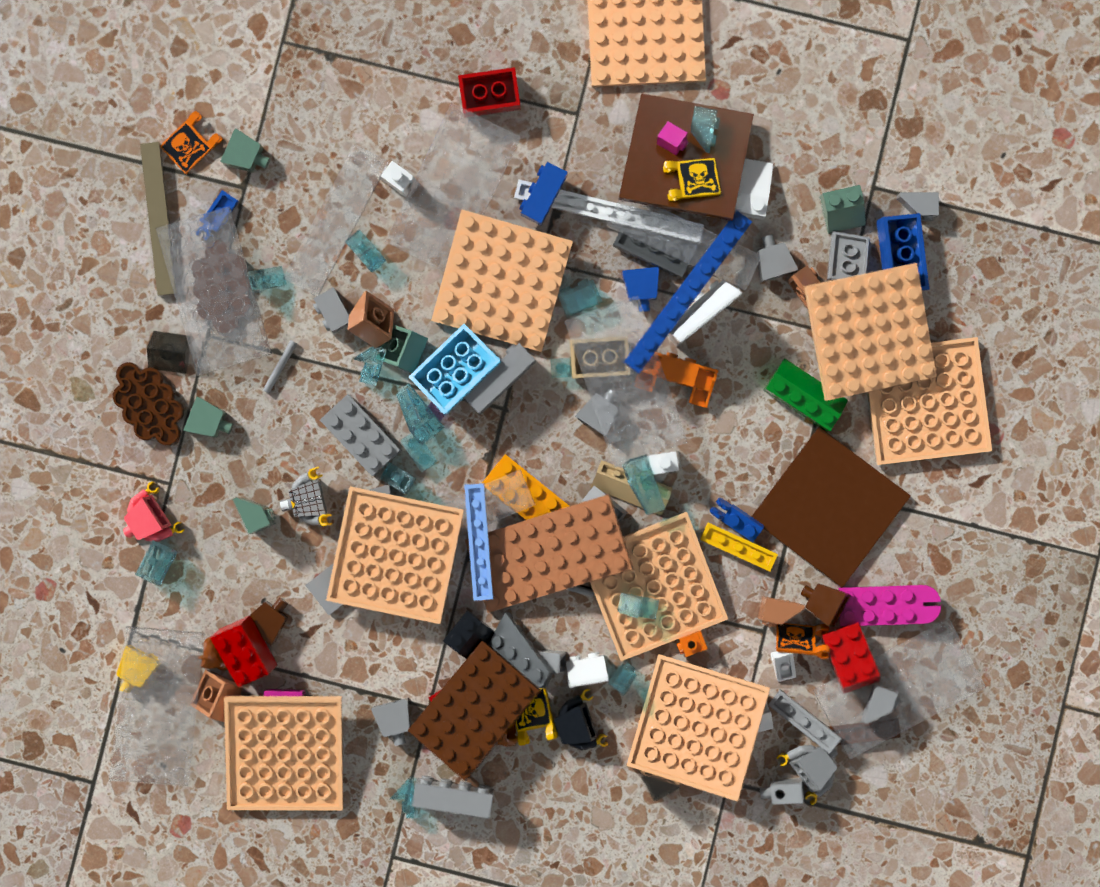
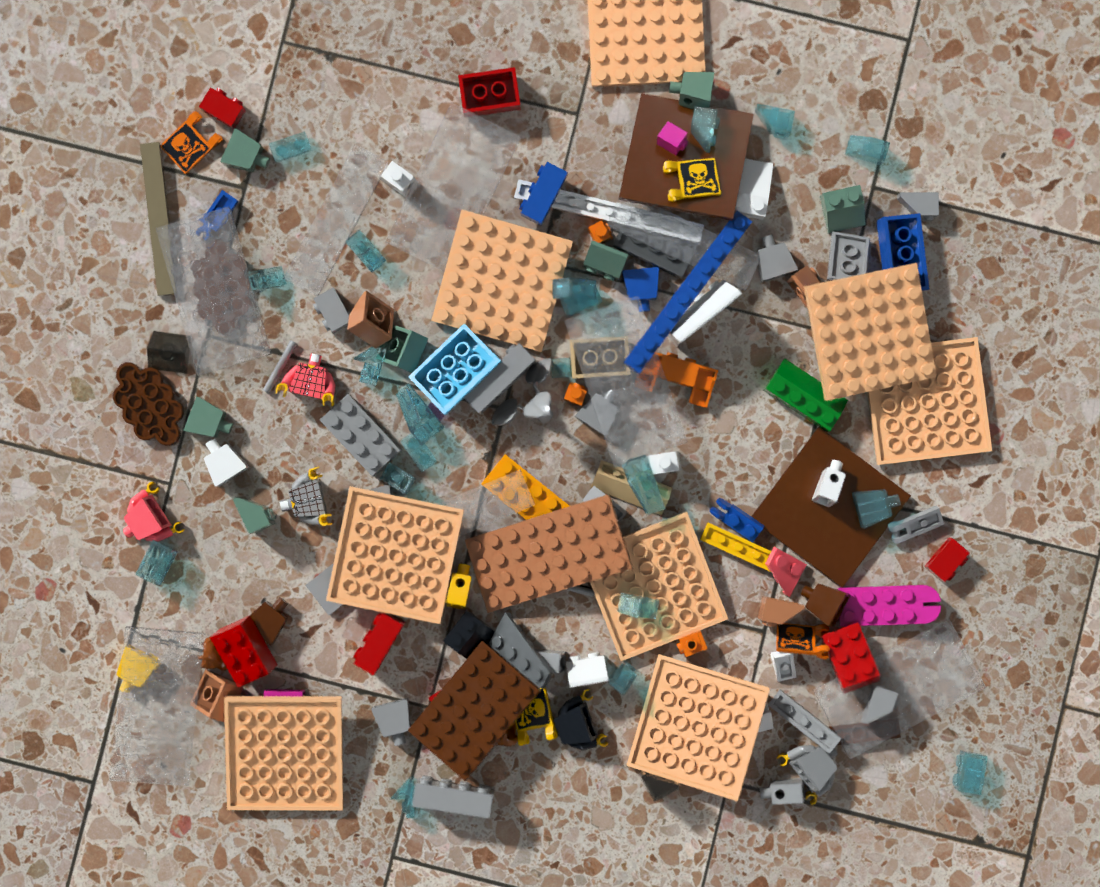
(222, 108): none -> red brick
(223, 463): none -> white torso
(290, 147): none -> clear light blue plate
(309, 381): none -> coral torso
(378, 642): none -> red brick
(458, 596): none -> yellow torso
(478, 541): light blue plate -> none
(537, 407): none -> light grey plant
(574, 289): none -> clear light blue slope
(575, 393): none -> orange brick
(600, 232): none -> orange brick
(605, 261): none -> sand green slope
(694, 89): none -> sand green torso
(776, 120): none -> clear light blue slope
(785, 569): none -> coral wing
(826, 490): none -> white torso
(867, 148): none -> clear light blue slope
(874, 506): none -> clear light blue torso
(916, 524): none -> light grey plate
(947, 560): none -> red brick
(970, 772): none -> clear light blue brick

